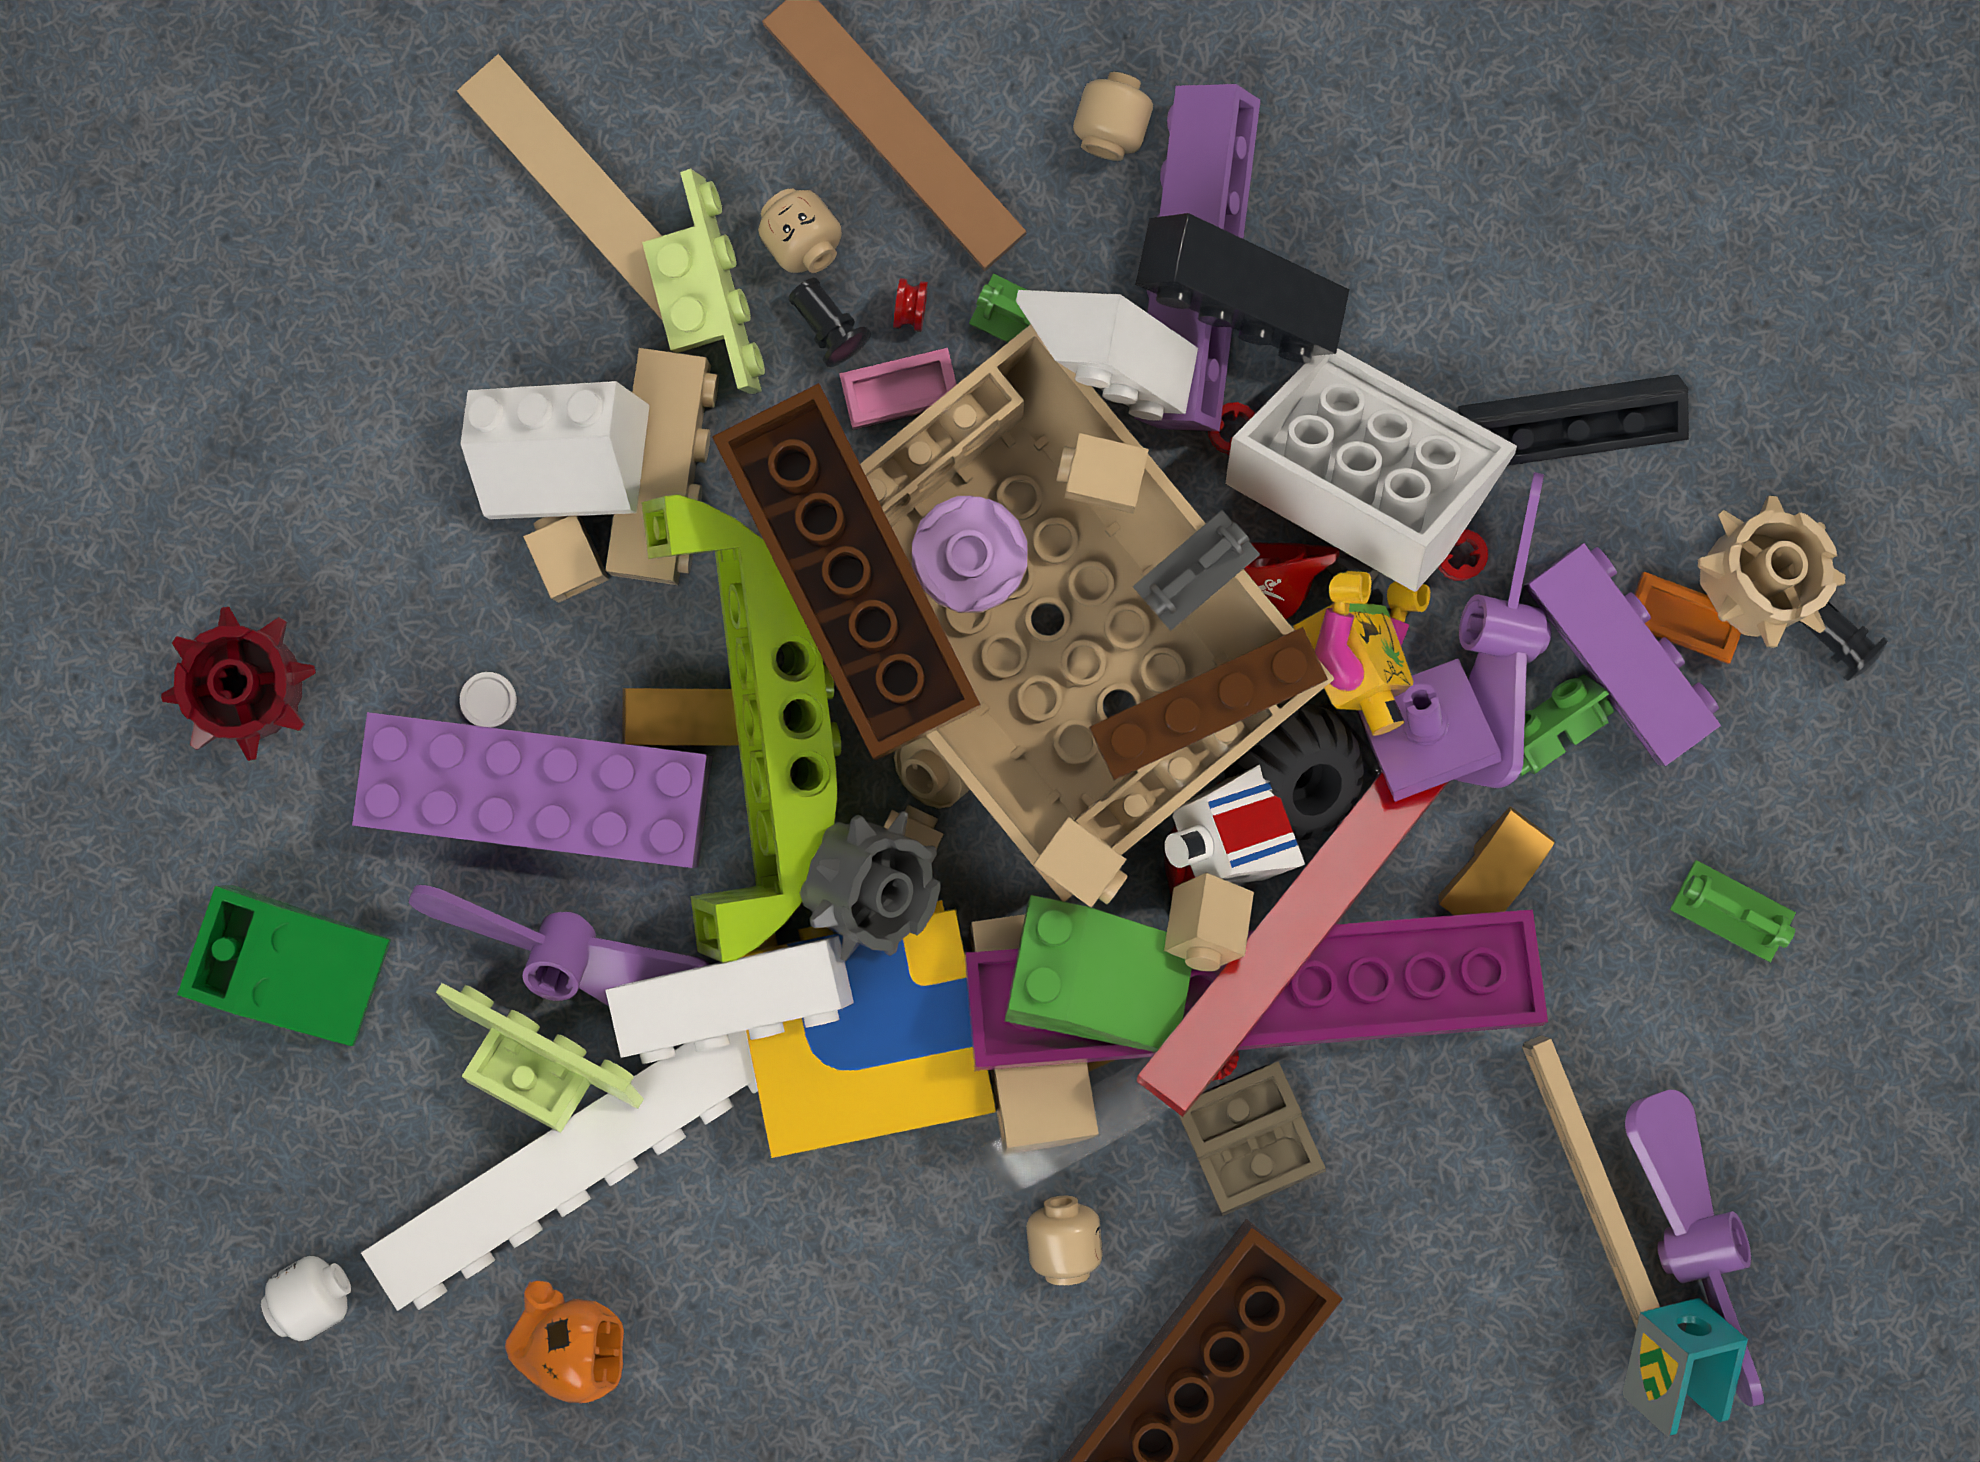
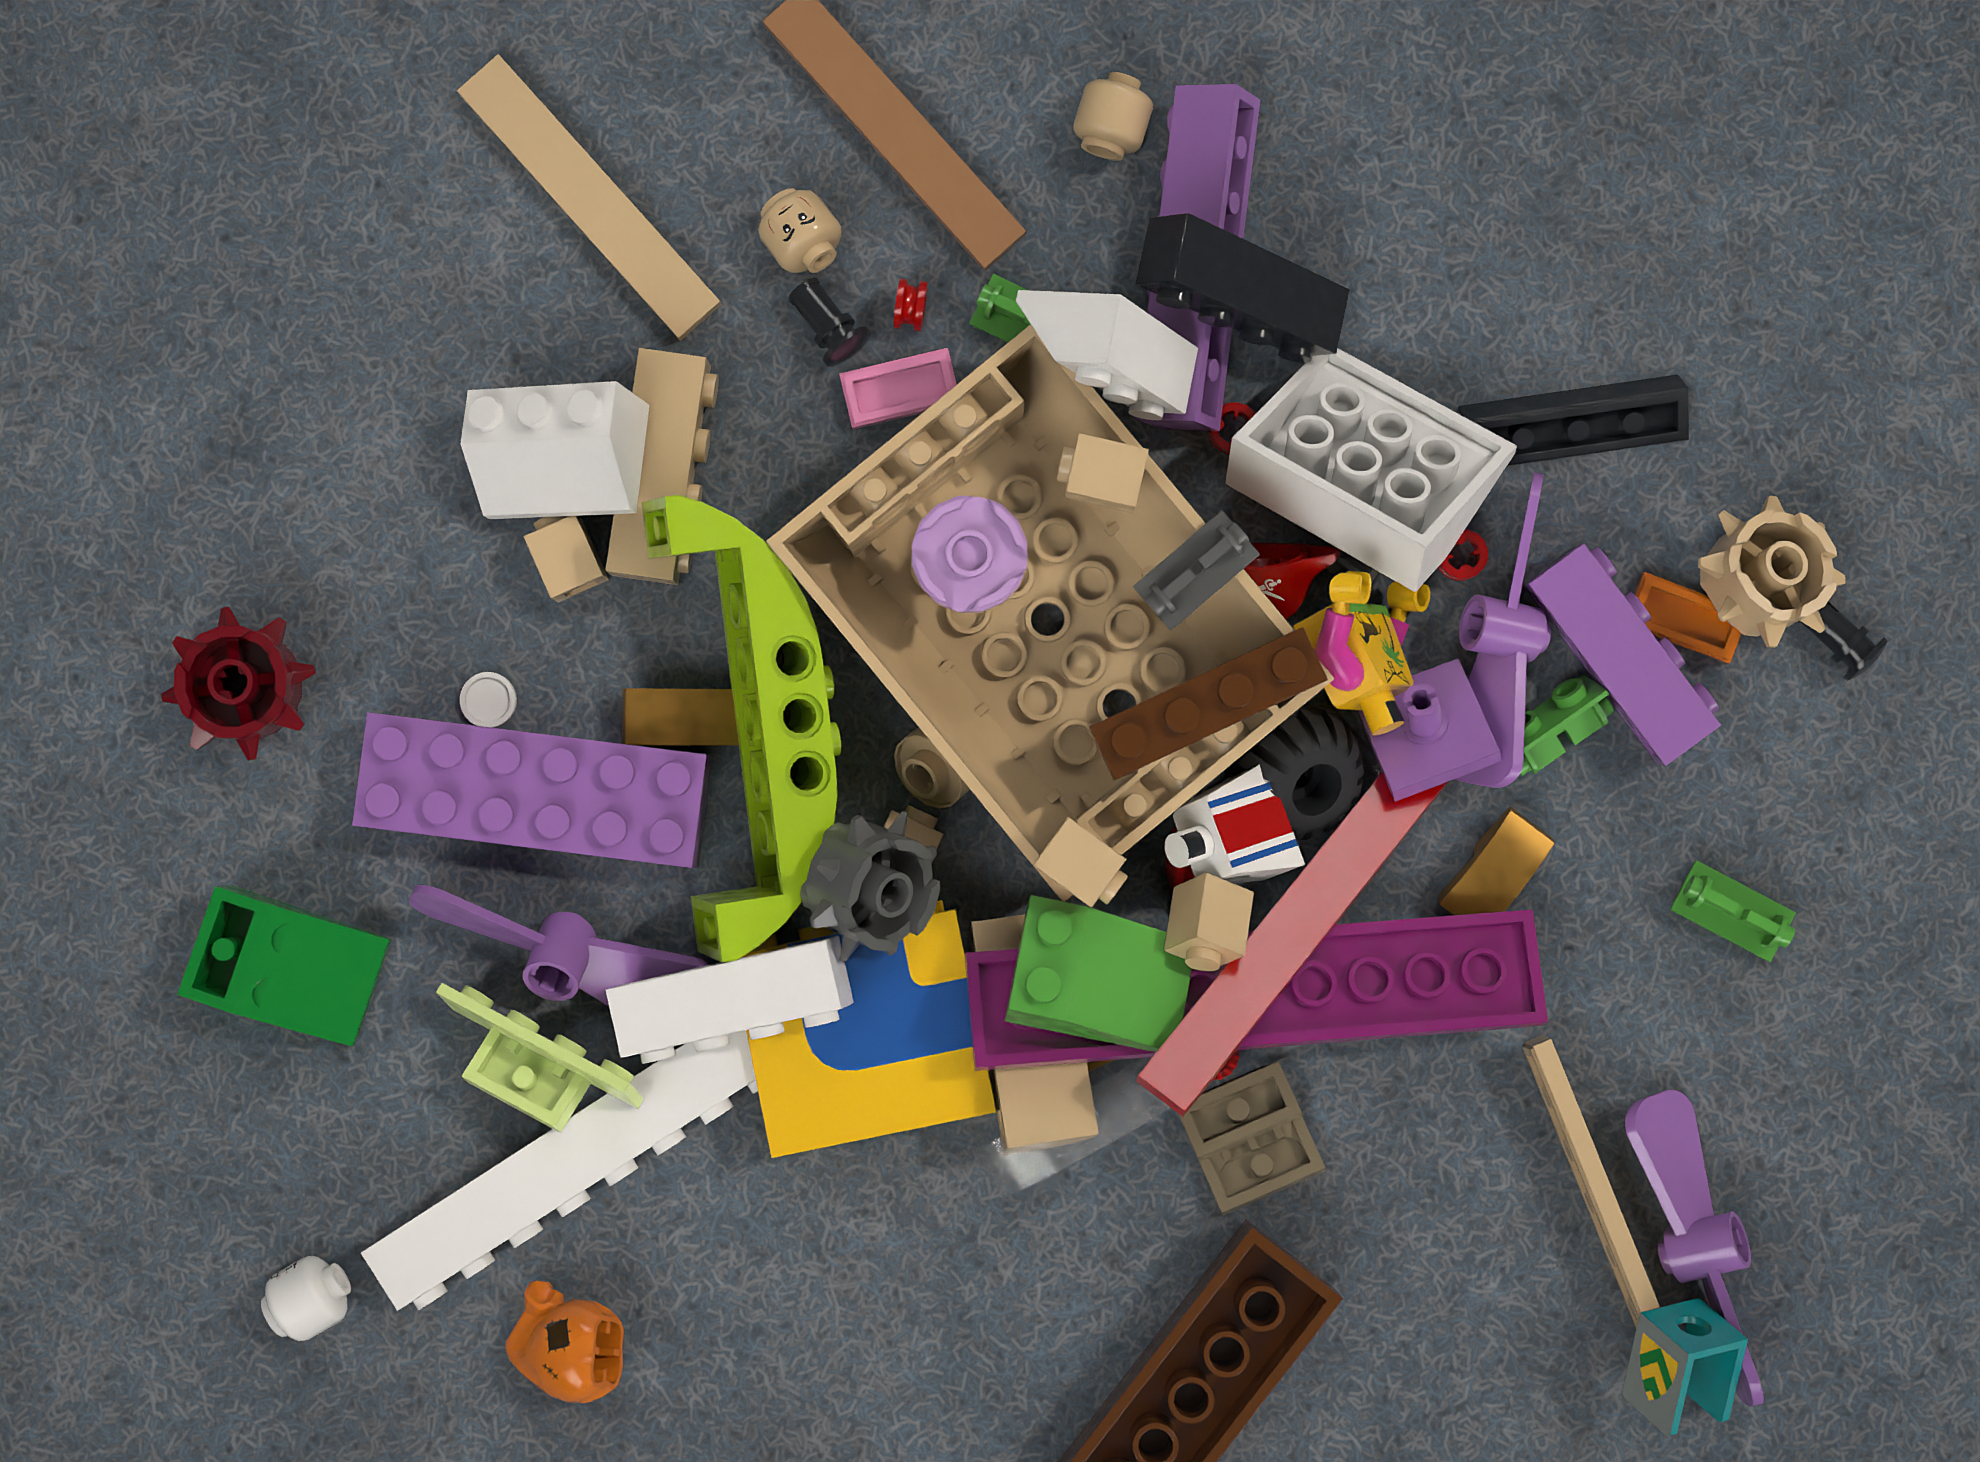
(697, 288): yellowish green bracket -> none
(846, 572): reddish brown brick -> none
(1064, 1241): tan head -> none

